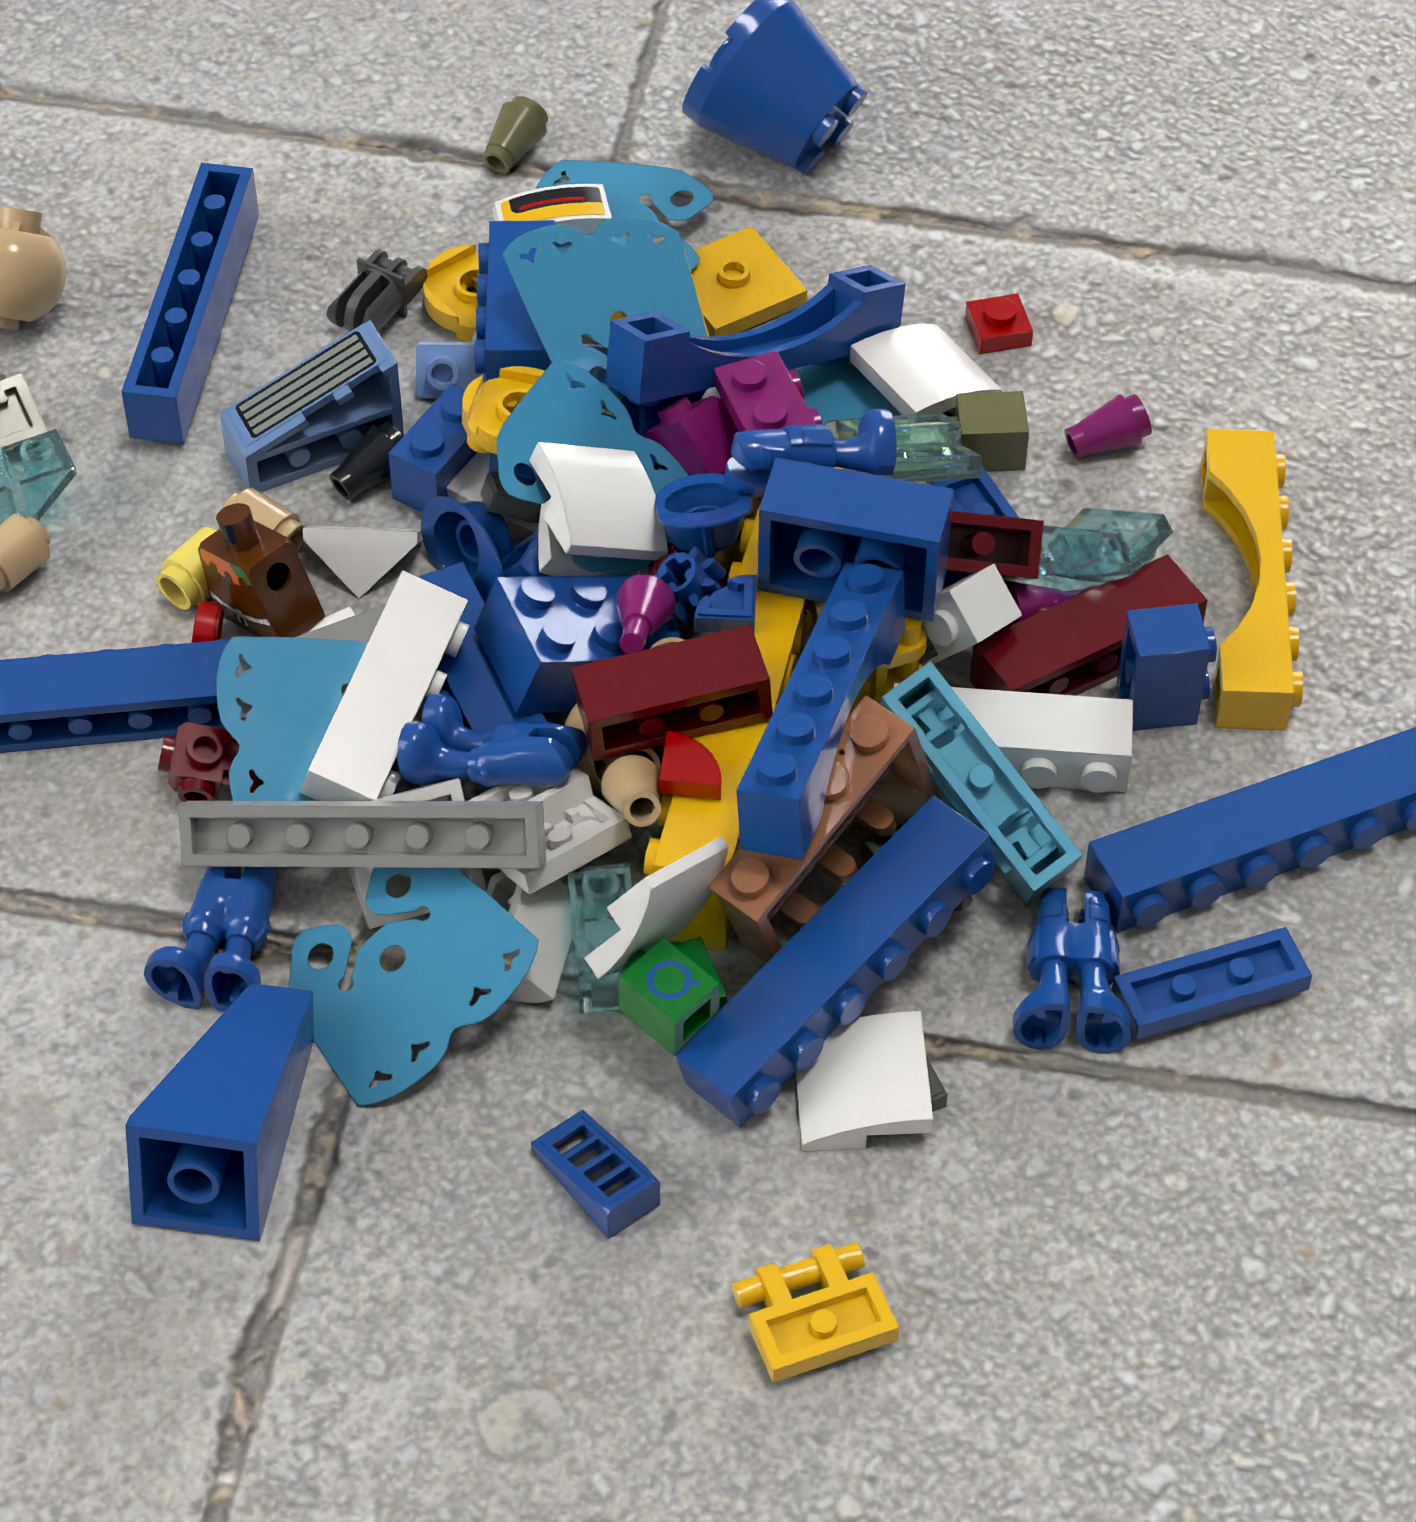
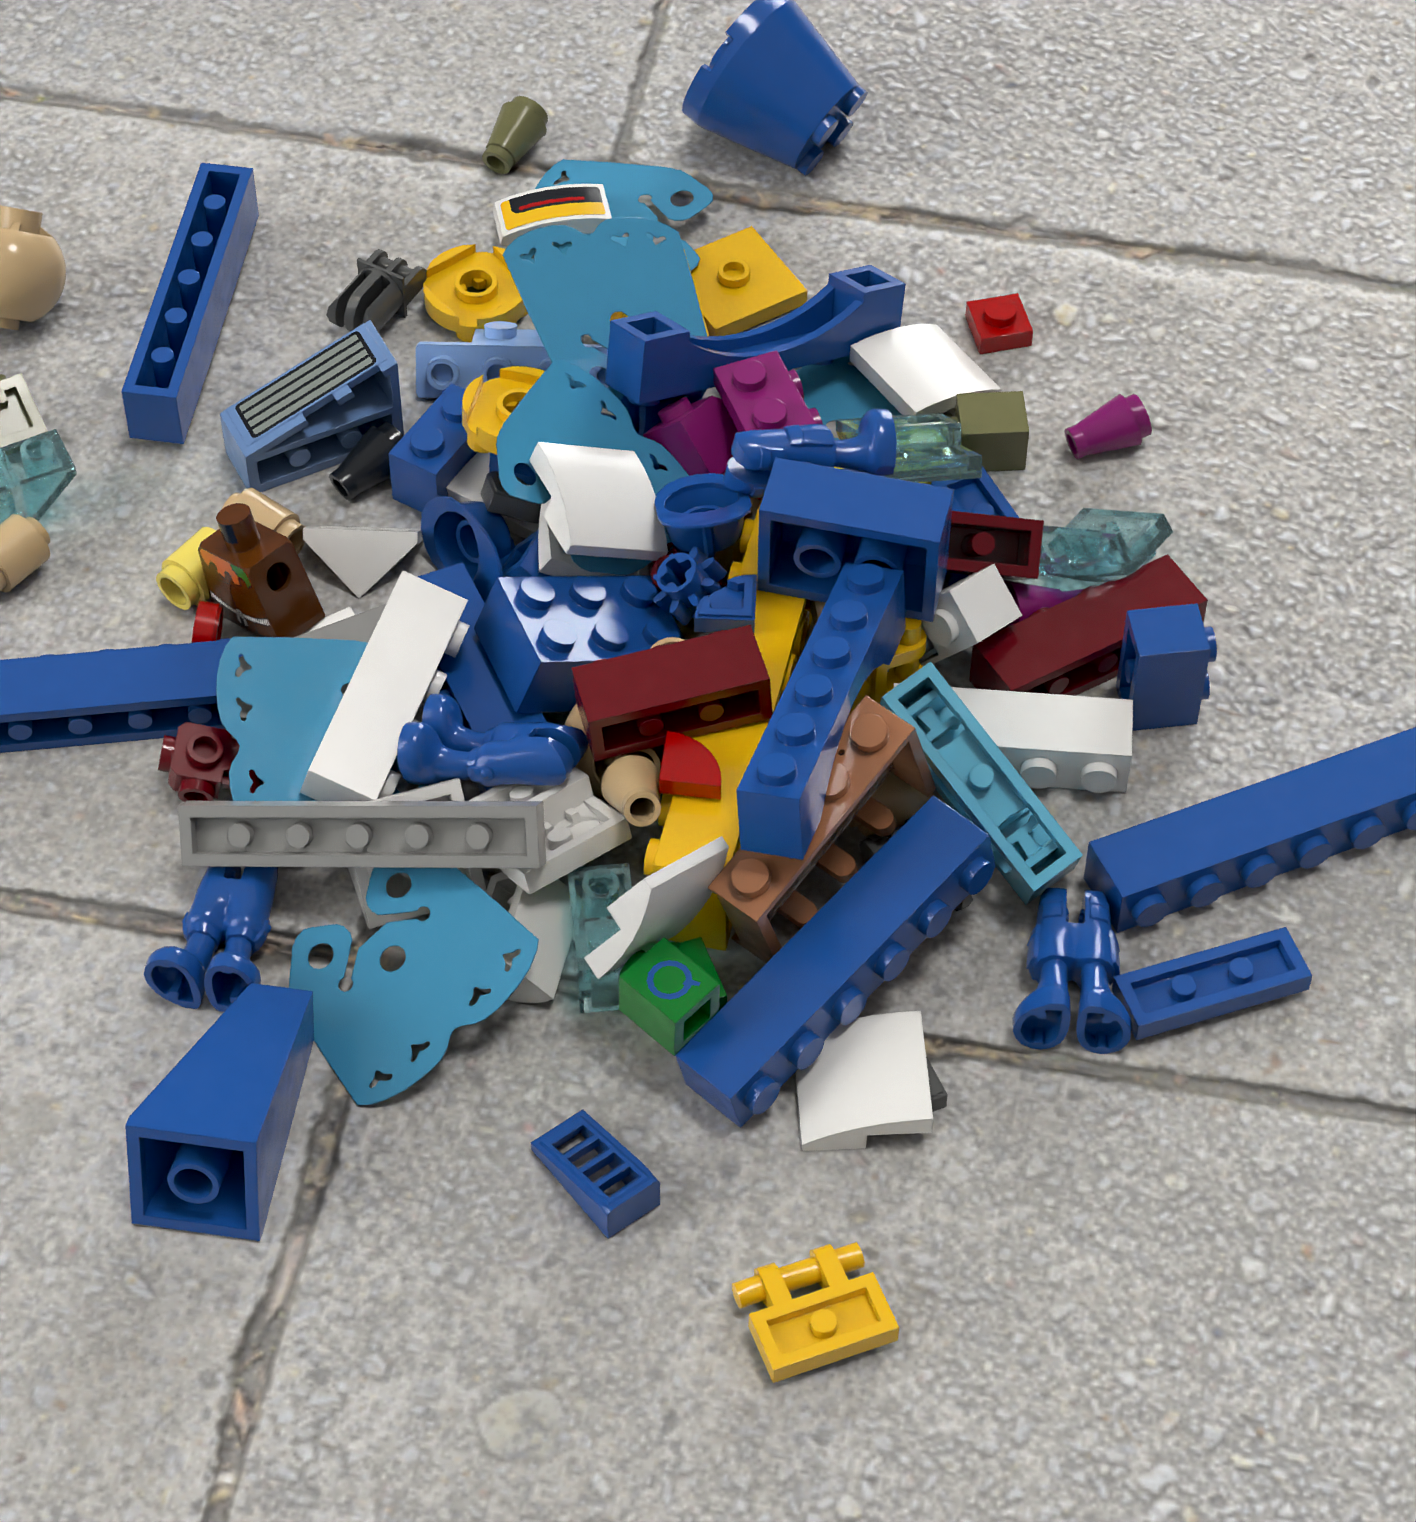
(502, 322): blue brick -> none
(643, 608): magenta cone -> none
(1254, 663): yellow arch -> none

